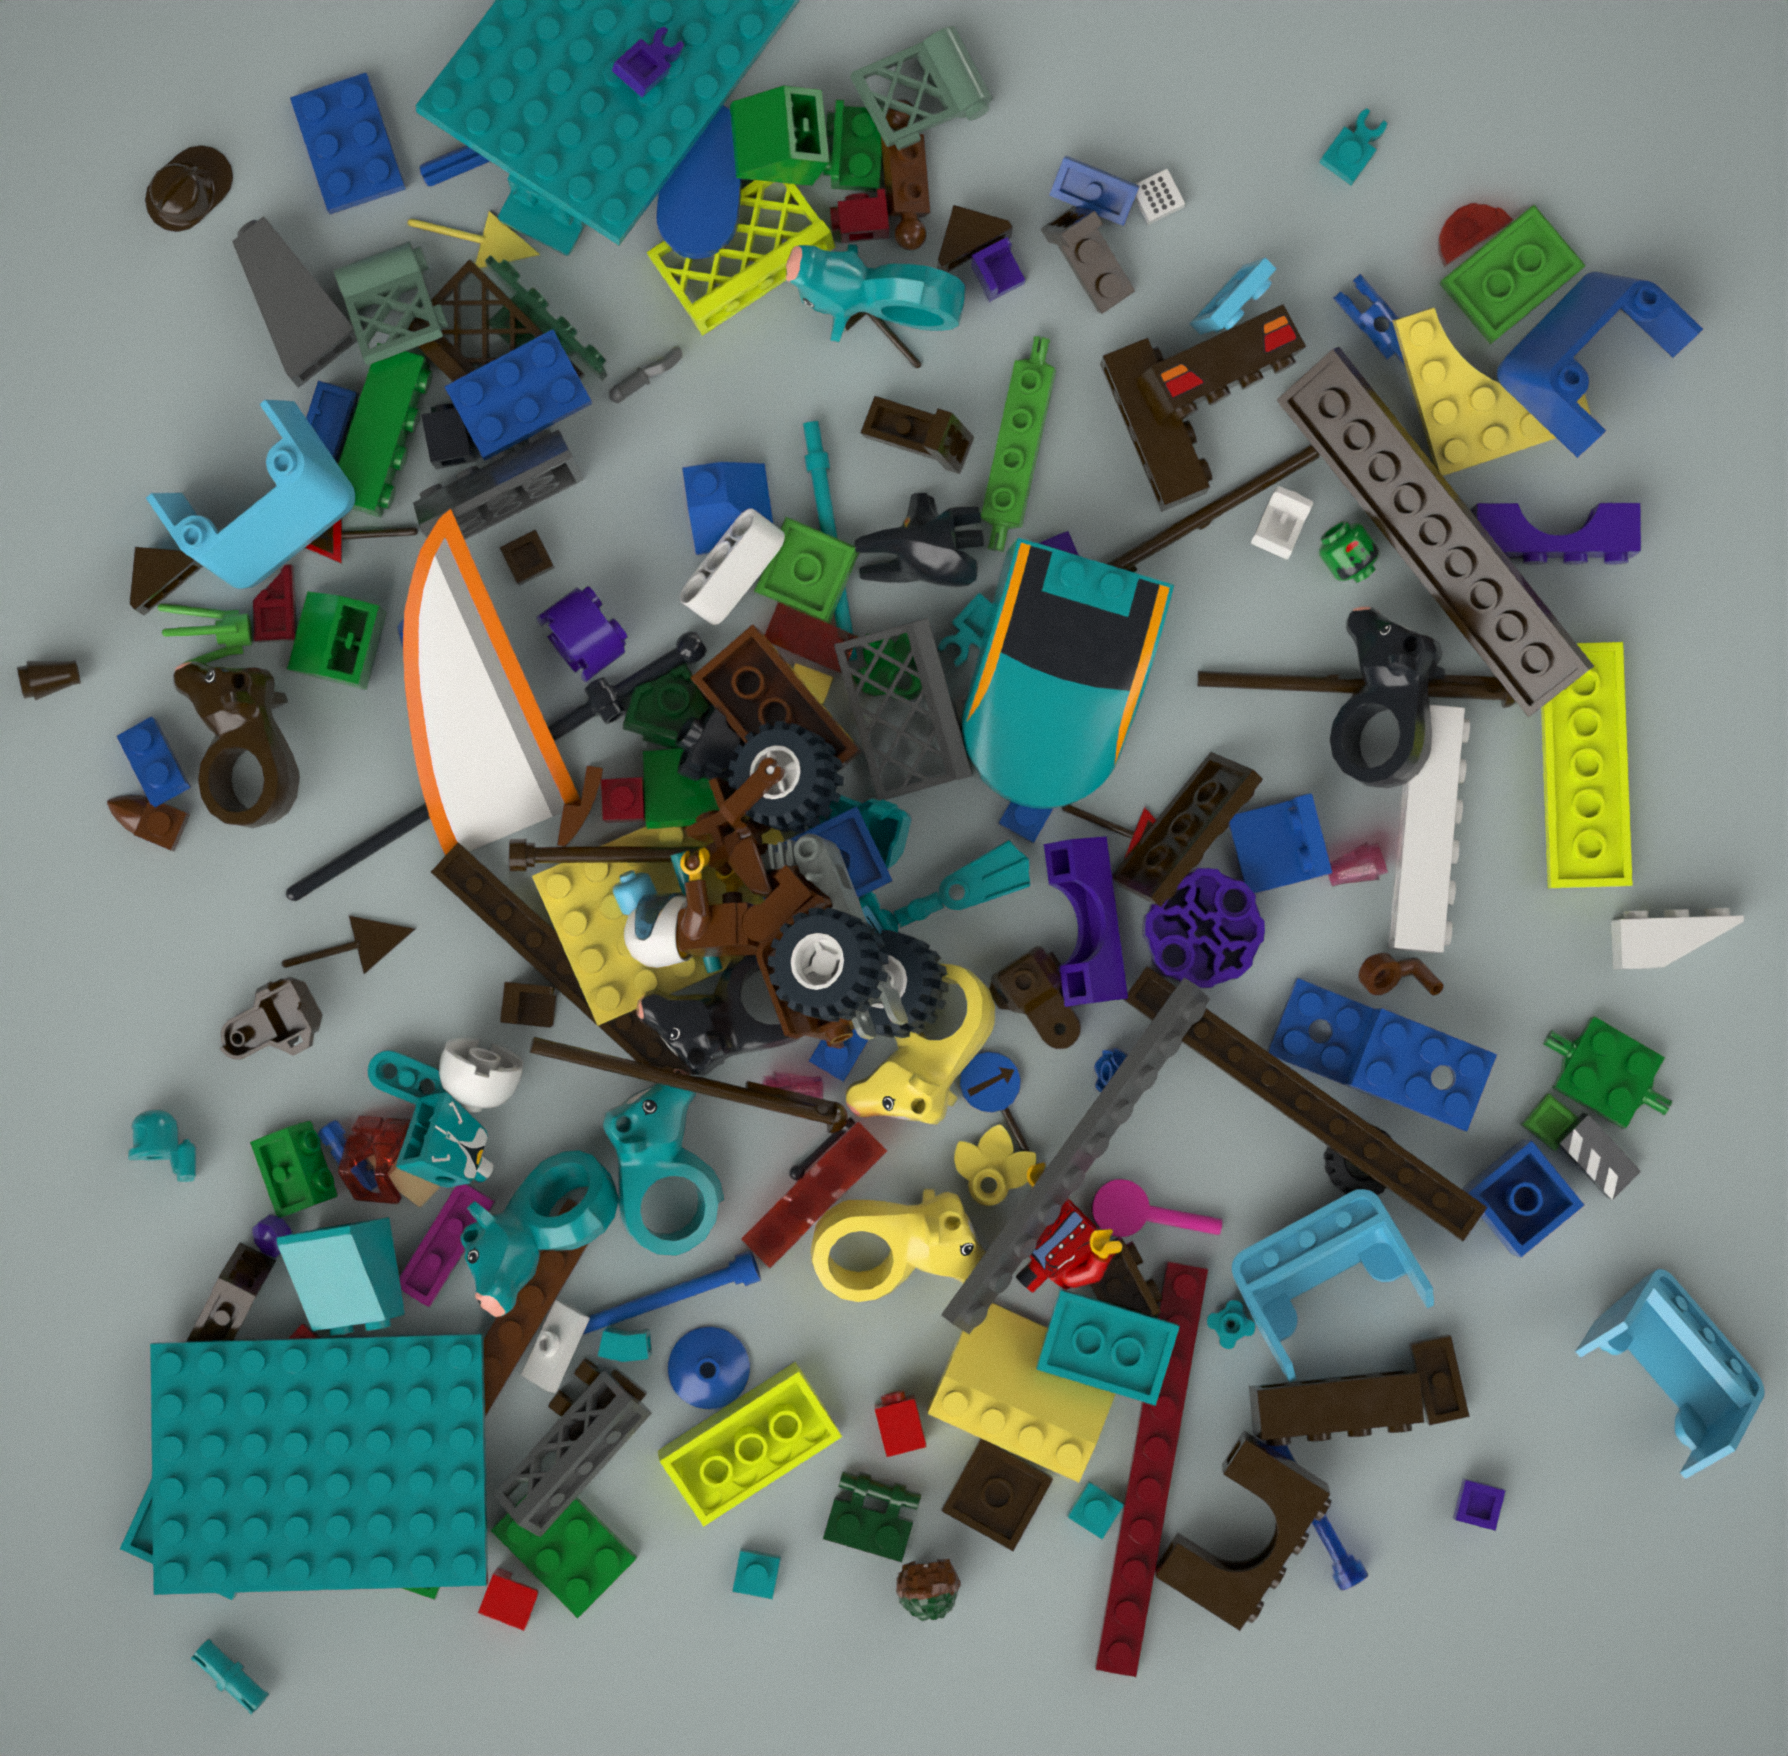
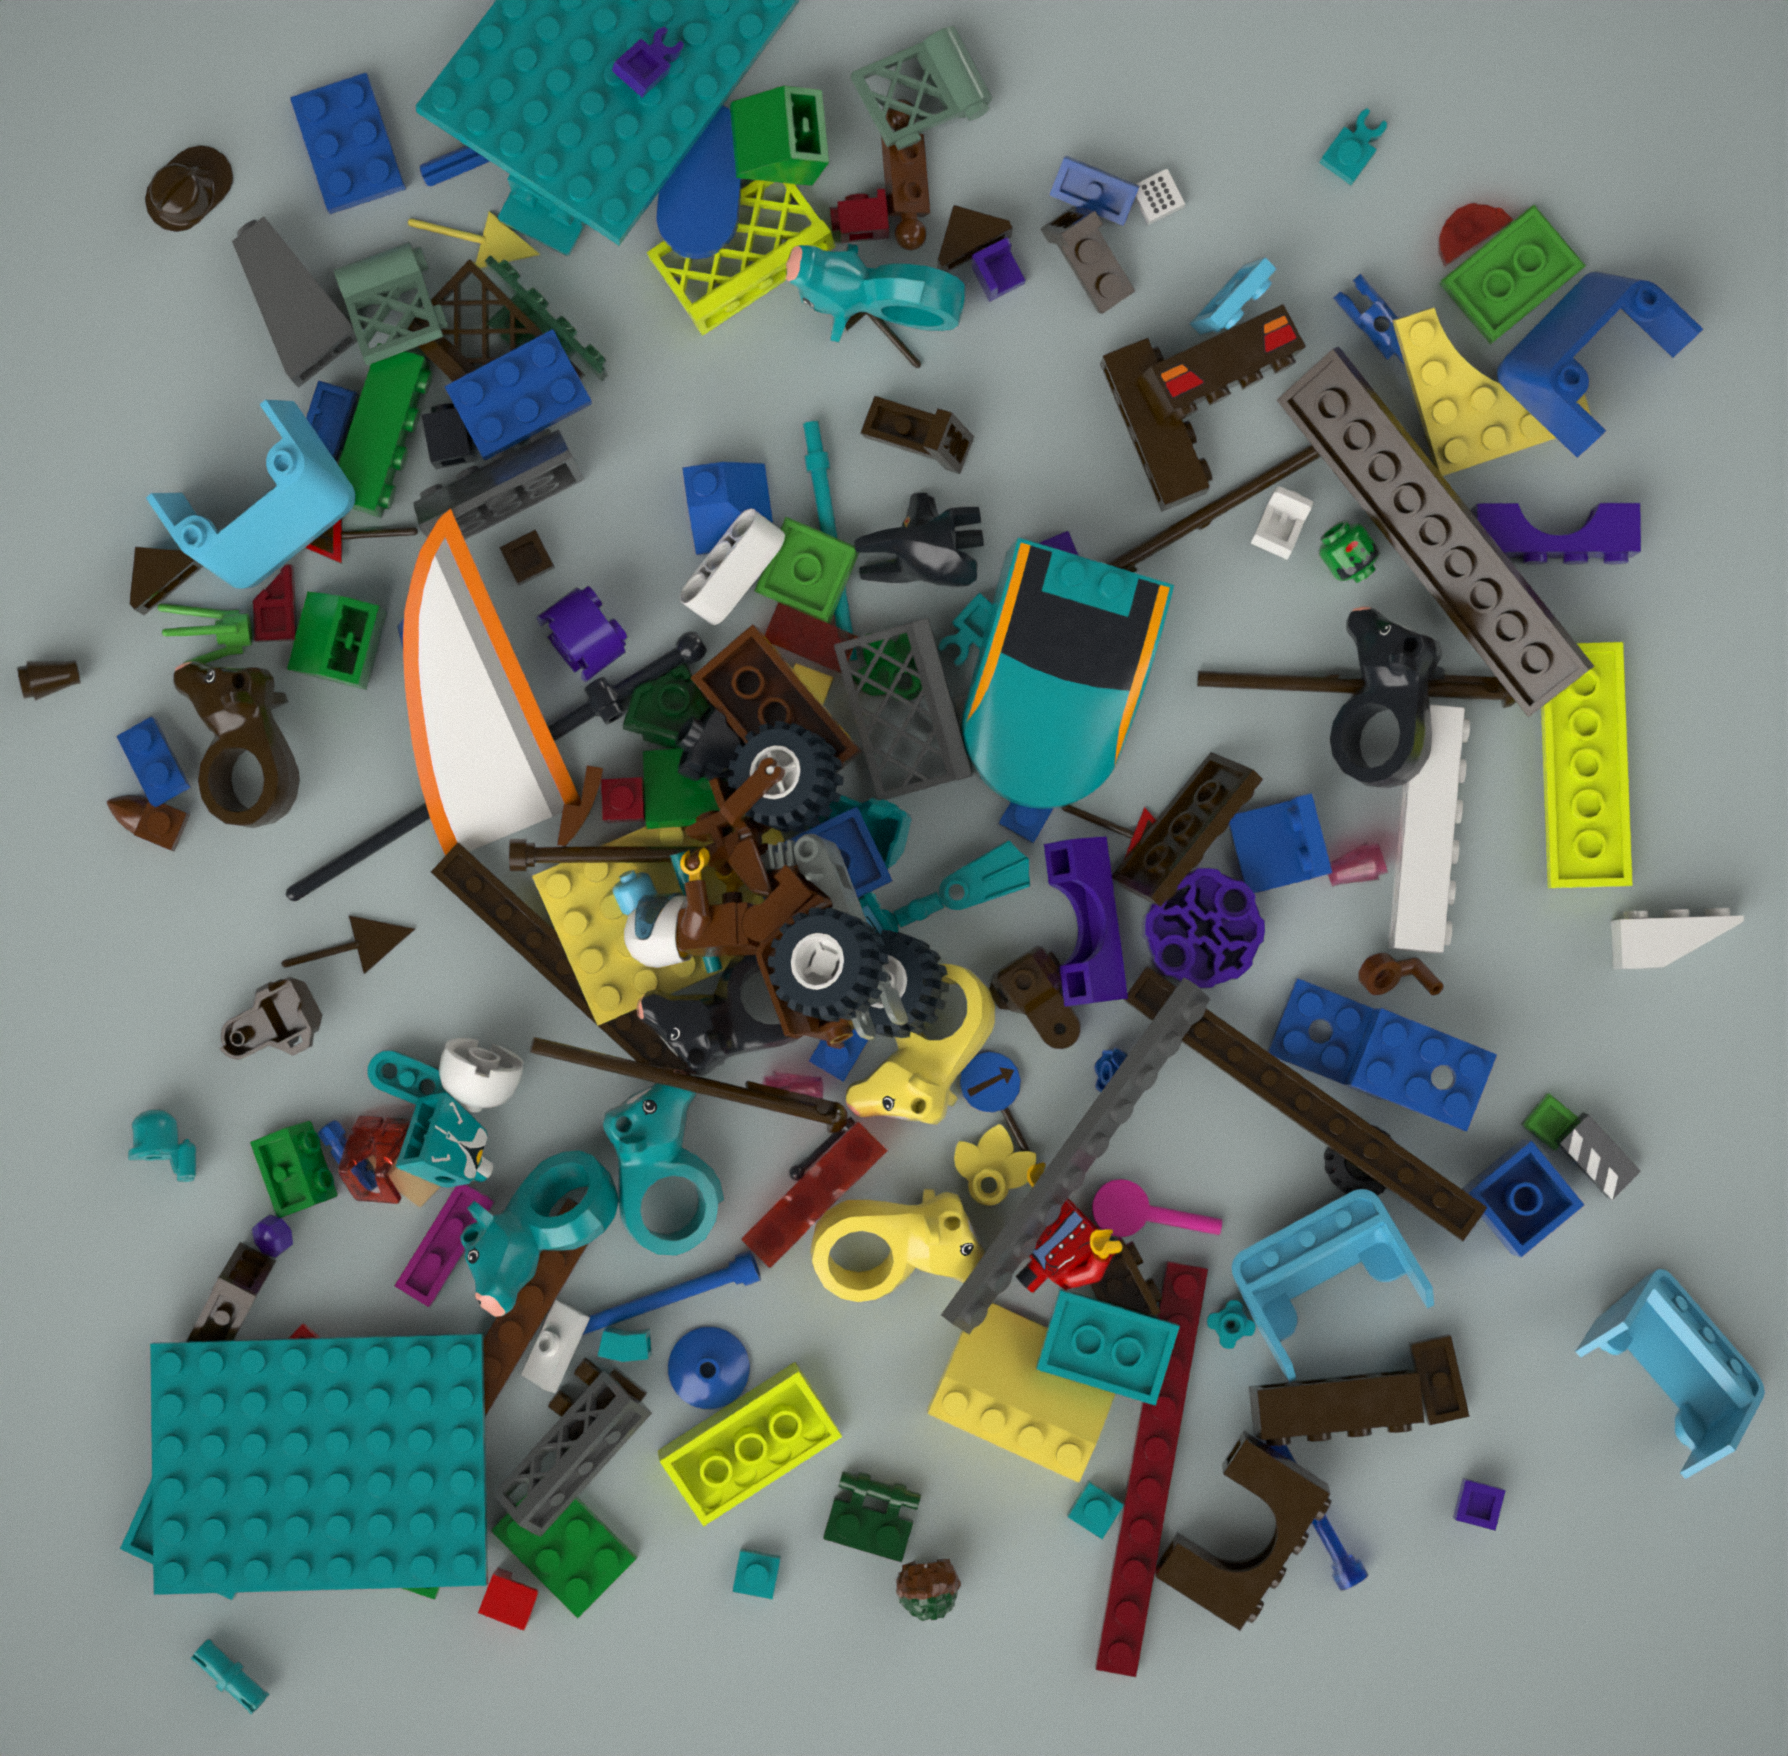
(345, 1275): slope -> none
(528, 1004): dark brown panel -> none
(640, 377): dark grey piece -> none
(856, 149): green bracket -> none
(899, 1423): red brick -> none
(997, 1494): dark brown plate -> none
(1018, 443): bright green plate -> none
(1608, 1072): green plate -> none

